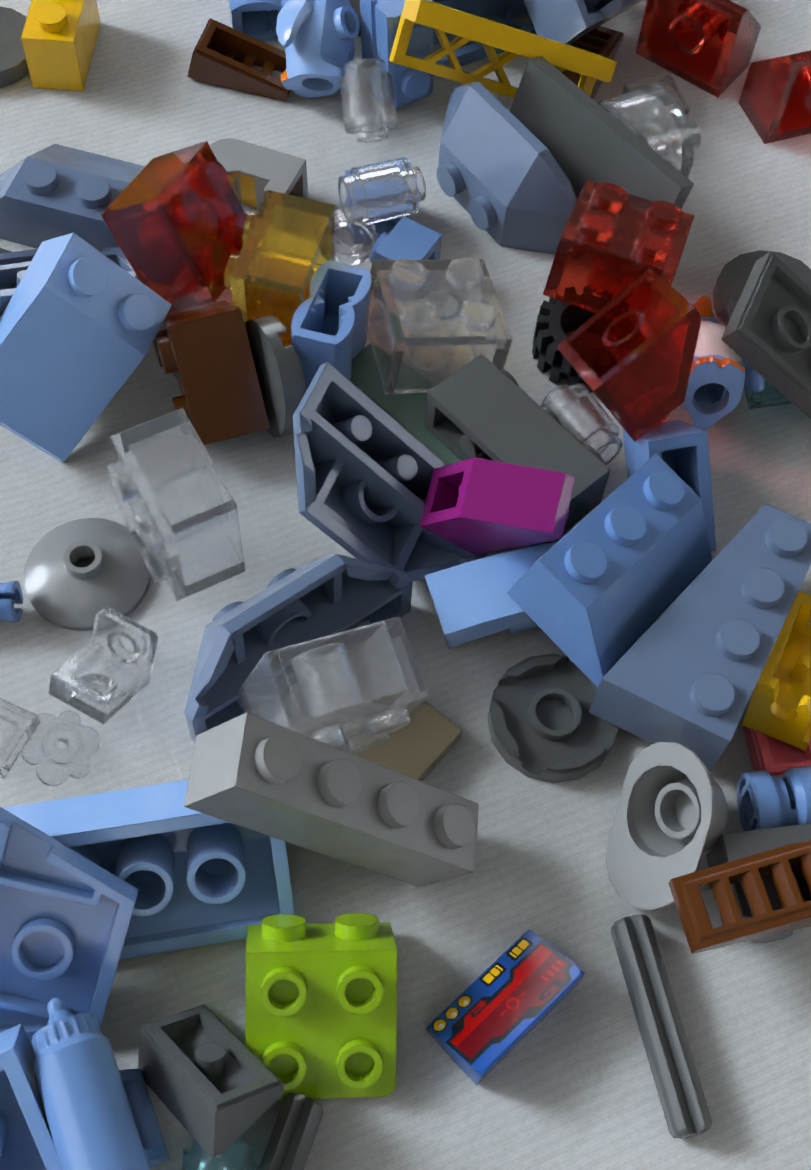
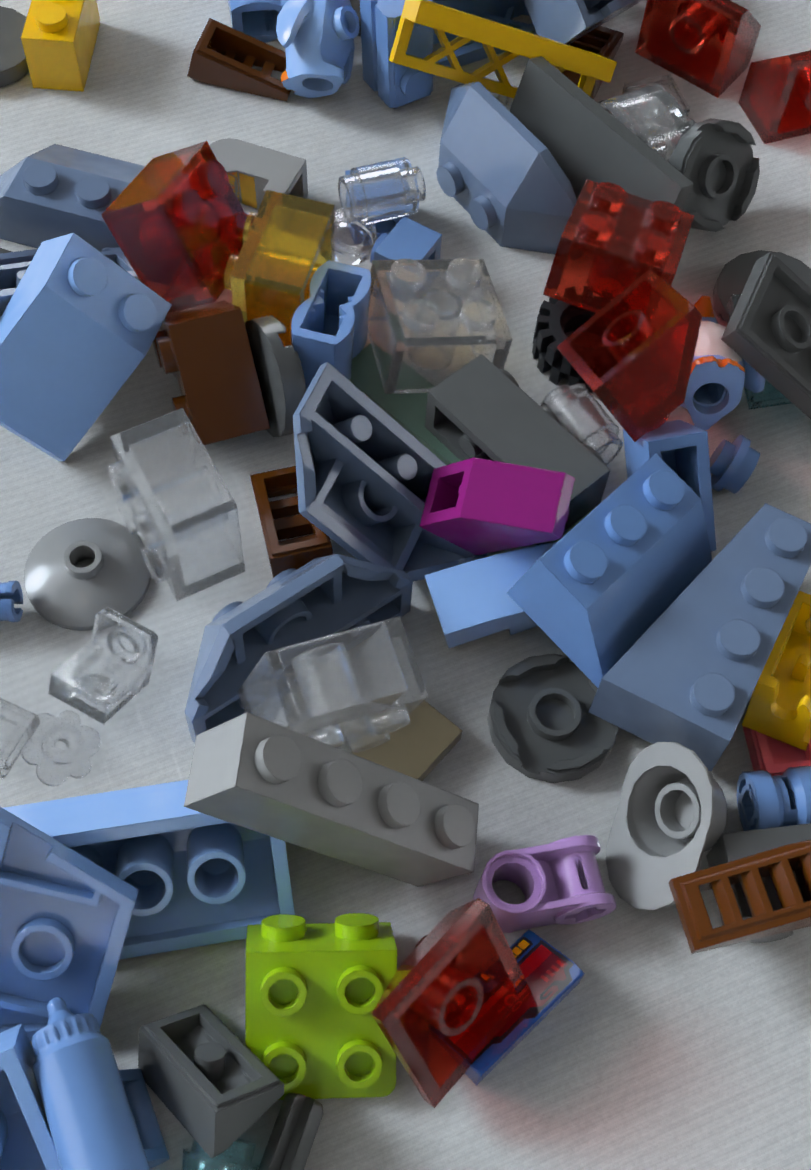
(290, 552): none -> reddish brown slope
(368, 100): clear brick -> none
(451, 998): none -> clear red slope
(557, 880): none -> lavender piece
(661, 1027): dark grey axle -> none
(723, 171): none -> dark grey tile
(732, 464): none -> medium blue plate

